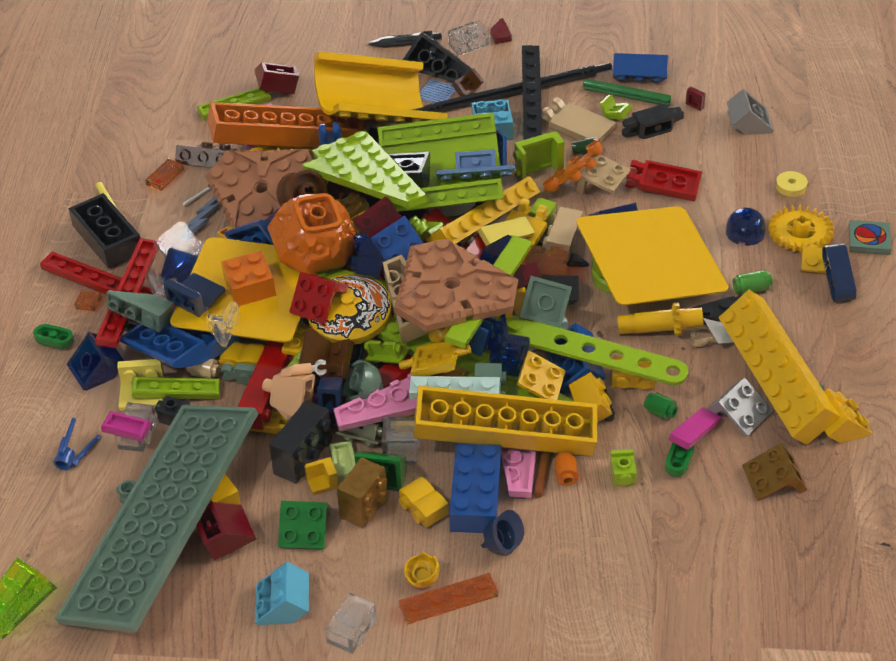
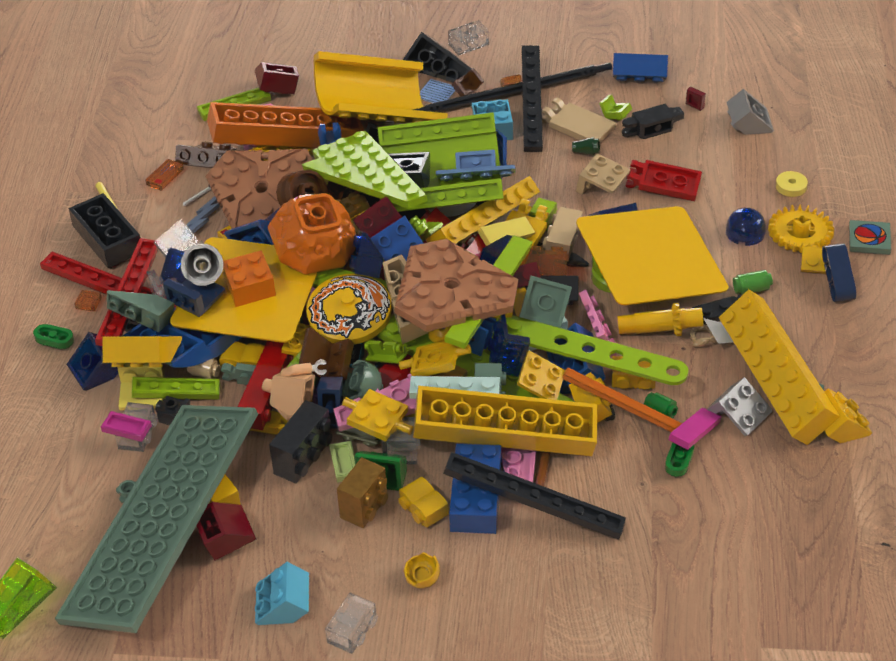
(65, 457): blue plant -> none
(140, 350): none -> yellow slope
(202, 264): none -> white cone
(224, 325): clear slope -> none
(303, 524): green bracket -> none
(314, 296): red bracket -> none
(321, 476): yellow panel -> none
(377, 415): none -> yellow plate
(399, 40): black piece -> none
(448, 598): clear orange plate -> none
(500, 32): dark red tile -> none
(504, 533): dark blue piece -> none
(510, 80): none -> clear orange tile
(535, 495): none -> black plate
(539, 154): lime panel -> none
(566, 469): orange brick -> none
(572, 170): orange plant -> none
(596, 317): none -> bright pink wing
(620, 400): none -> orange axle
(623, 467): lime brick -> none
(627, 92): green axle -> none
(772, 472): pearl gold bracket -> none

